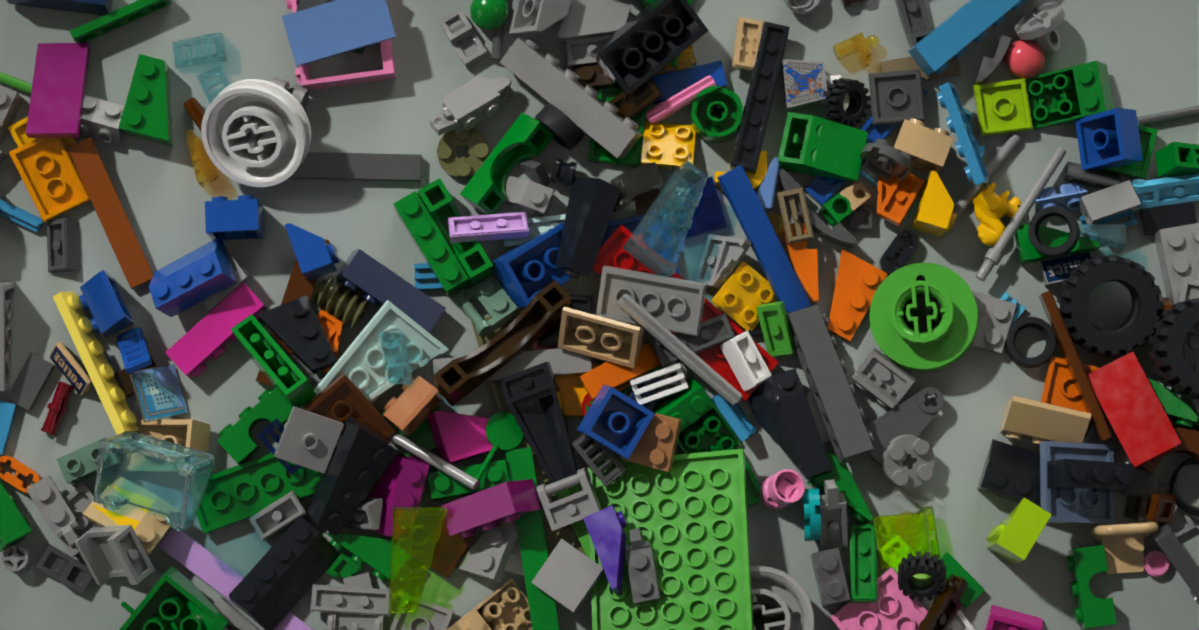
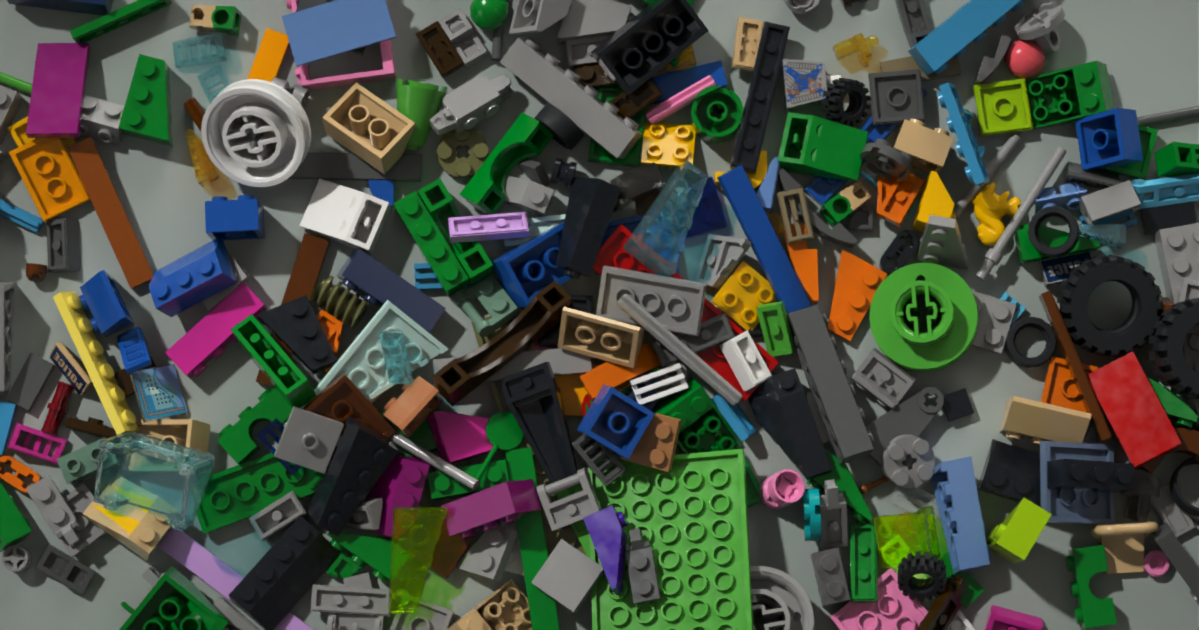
(34, 452): none -> dark pink slope
(36, 270): none -> reddish brown hinge
(92, 427): none -> dark brown plate
(114, 553): light grey panel -> none
(215, 19): none -> leg
(269, 56): none -> light orange tile
(312, 253): blue slope -> none
(346, 215): none -> white slope
(369, 127): none -> tan slope
(383, 190): none -> blue tile
(419, 103): none -> bright green cone
(440, 49): none -> dark brown plate
(864, 489): none -> dark orange hinge
(942, 243): none -> light grey wing
(957, 405): none -> black tile
(961, 515): none -> medium blue wedge
(1161, 508): reddish brown tile -> none

